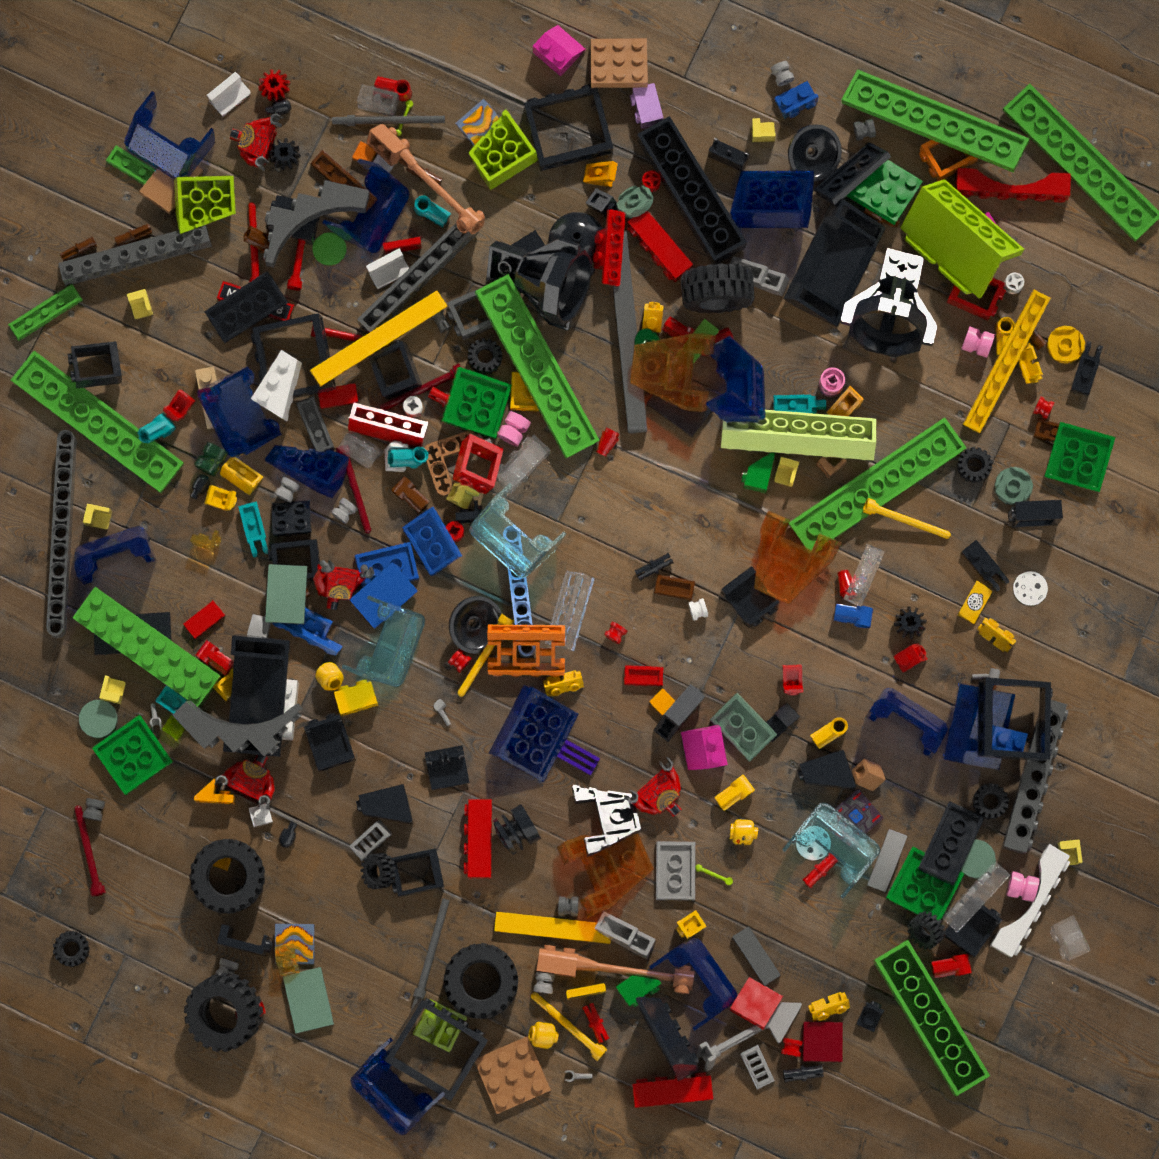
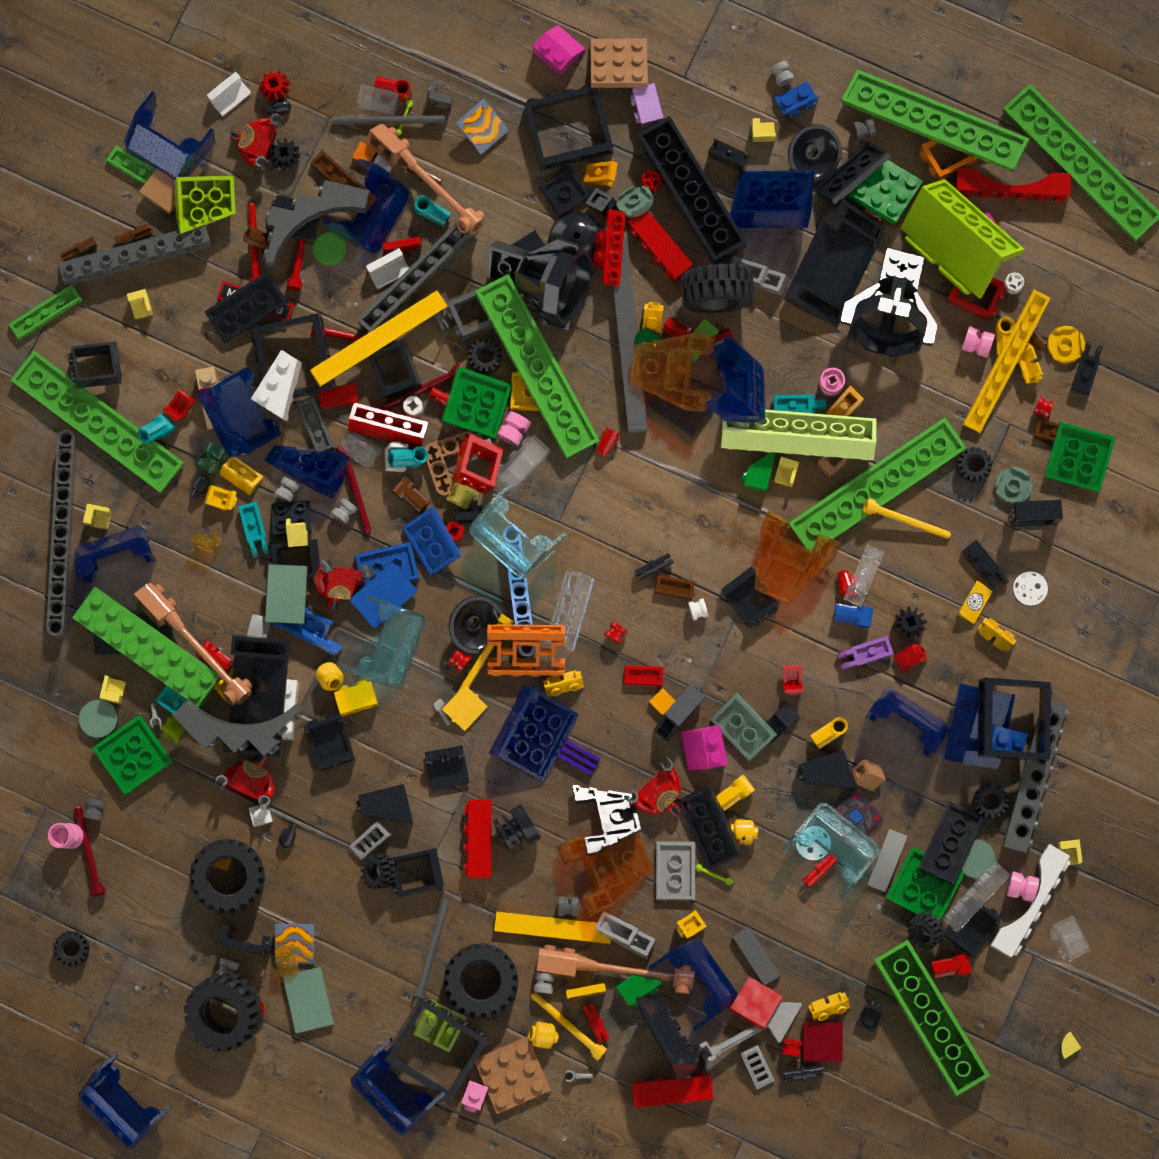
(65, 835): none -> bright pink wheel
(116, 1107): none -> clear blue windscreen
(162, 612): none -> nougat bar
(204, 619): red tile -> none
(209, 795): light orange slope -> none
(296, 534): none -> light yellow panel
(440, 100): none -> dark grey bracket
(464, 707): none -> yellow piece
(474, 1097): none -> bright pink bracket
(502, 152): lime wedge -> none
(565, 192): none -> black tile
(710, 827): none -> black tile
(867, 652): none -> medium lavender hinge
(993, 673): light grey hand -> none
(1069, 1045): none -> light yellow tile

